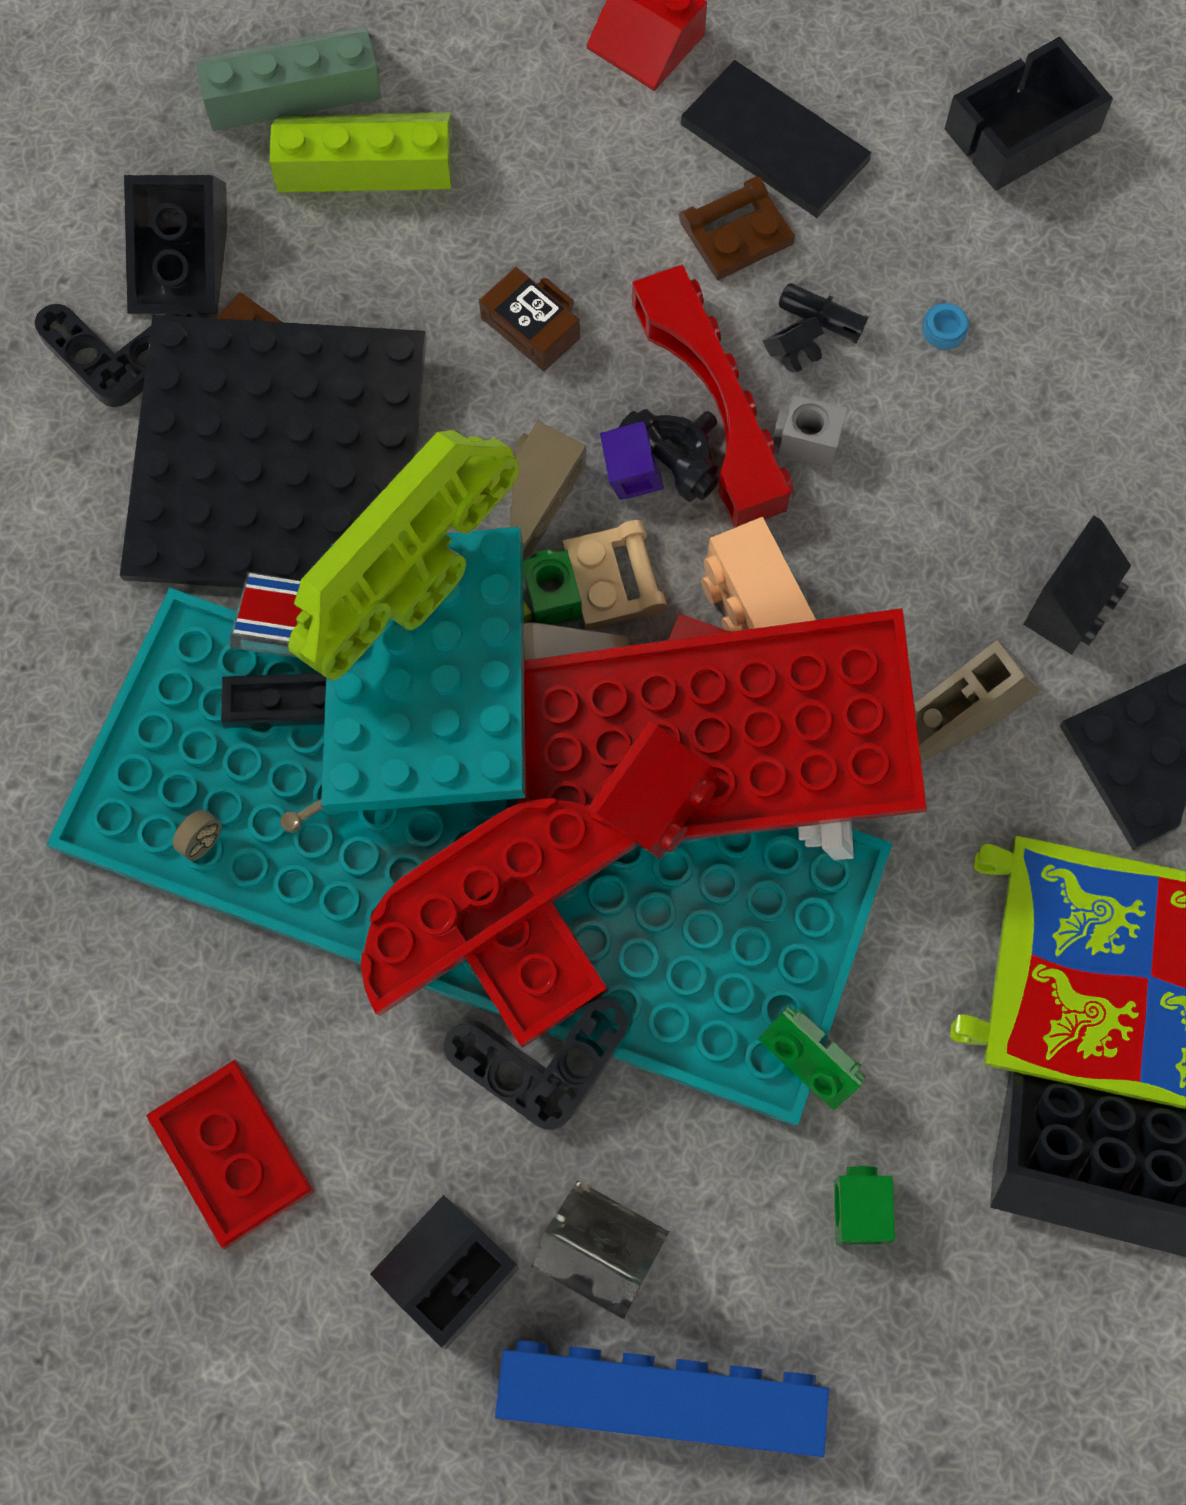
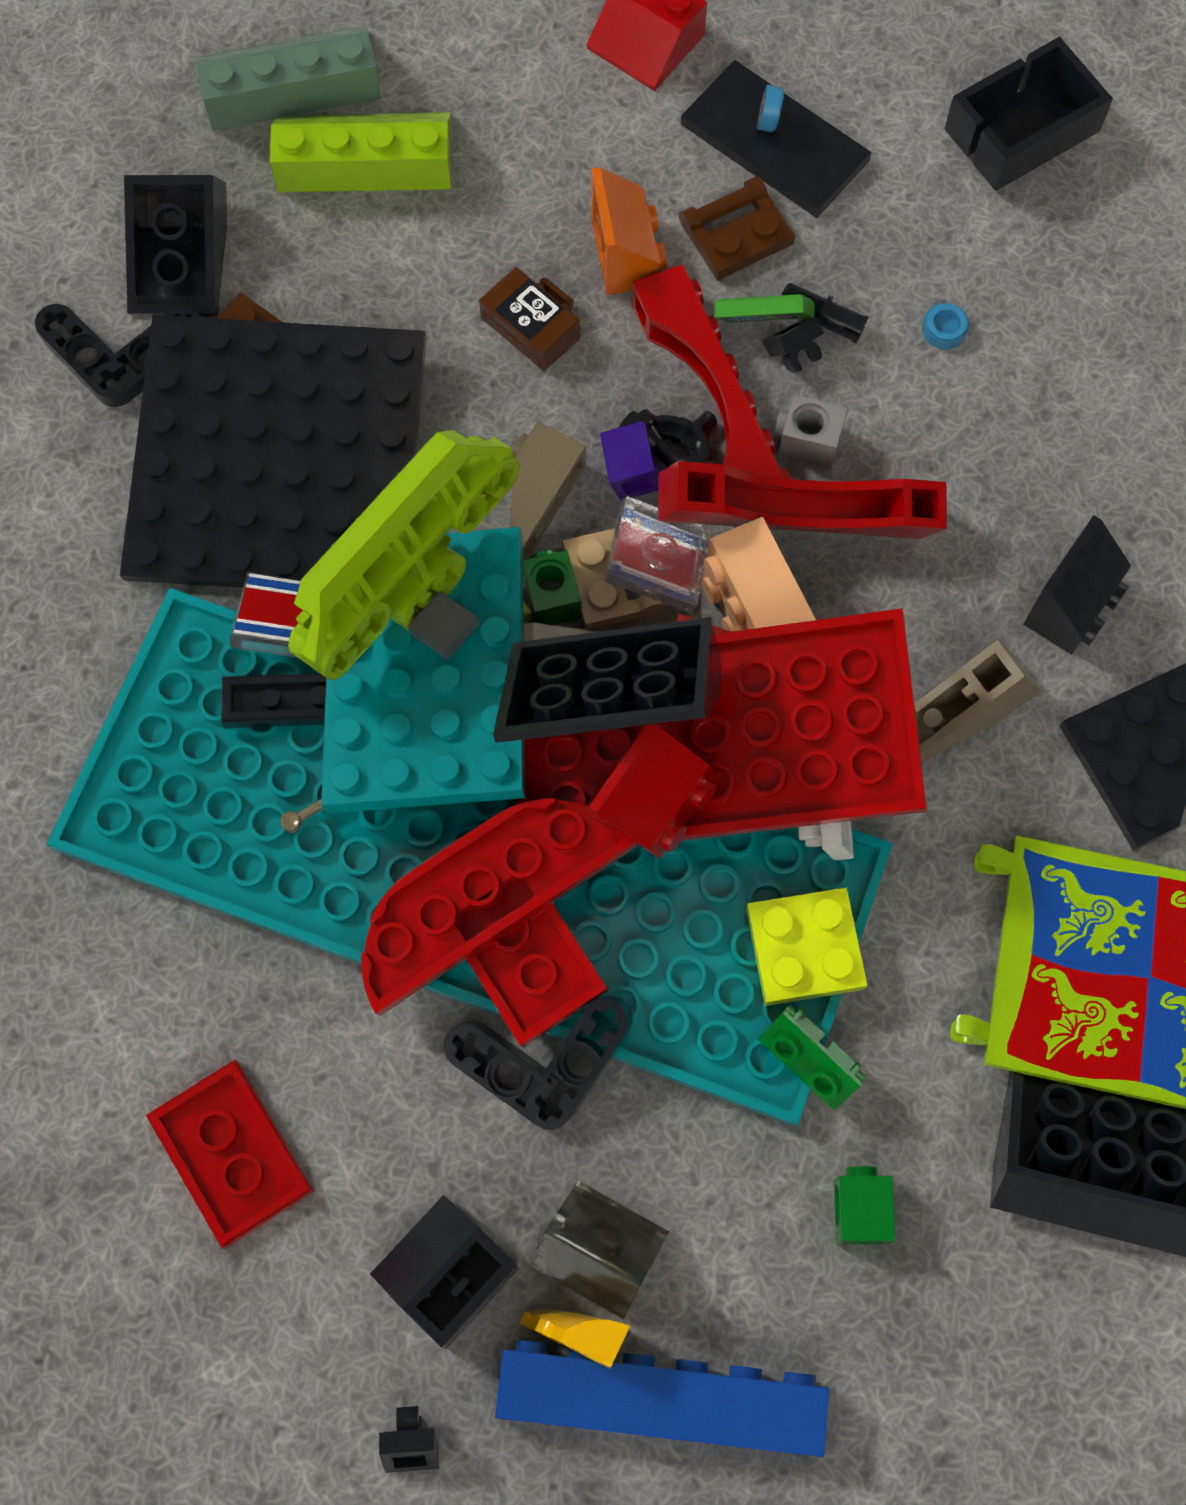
(197, 834): dark tan tile -> none
(409, 1446): none -> black tile
(443, 625): none -> dark grey tile
(585, 1334): none -> yellow slope
(610, 680): none -> black slope
(624, 231): none -> orange slope
(657, 556): none -> clear tile
(734, 497): none -> red arch
(764, 308): none -> bright green tile
(770, 108): none -> dark azure tile
(806, 946): none -> neon yellow plate

